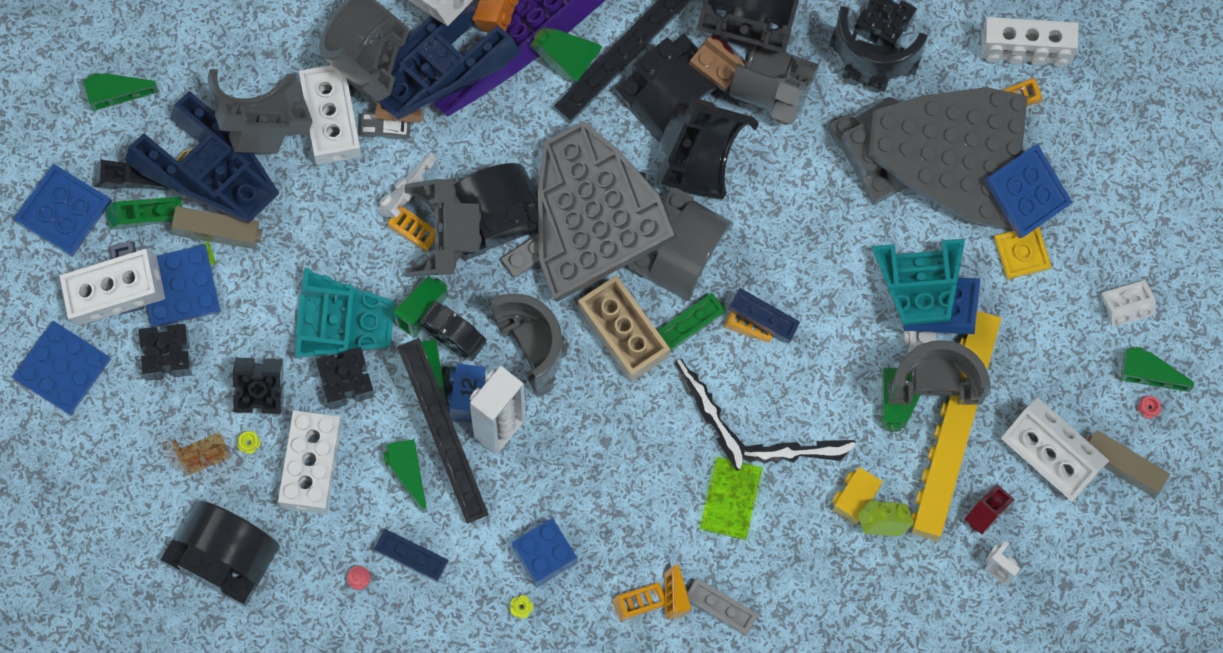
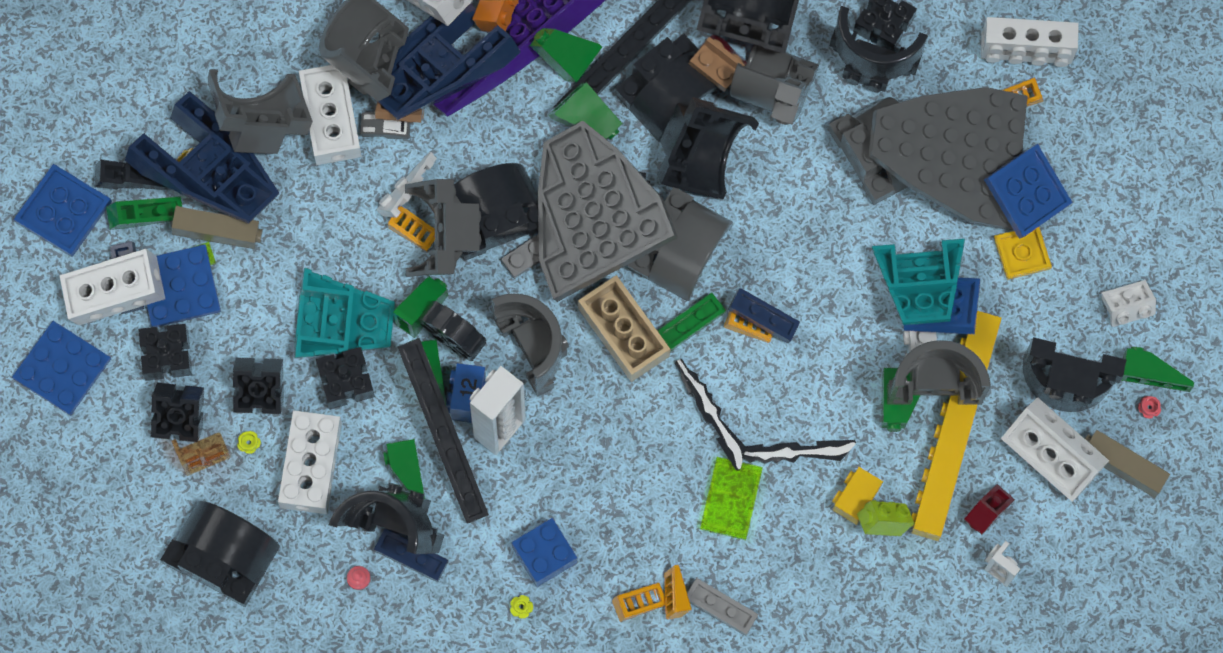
(111, 89): green slope -> none
(177, 412): none -> black brick
(395, 511): none -> black piece
(587, 106): none -> green slope
(1070, 379): none -> black piece

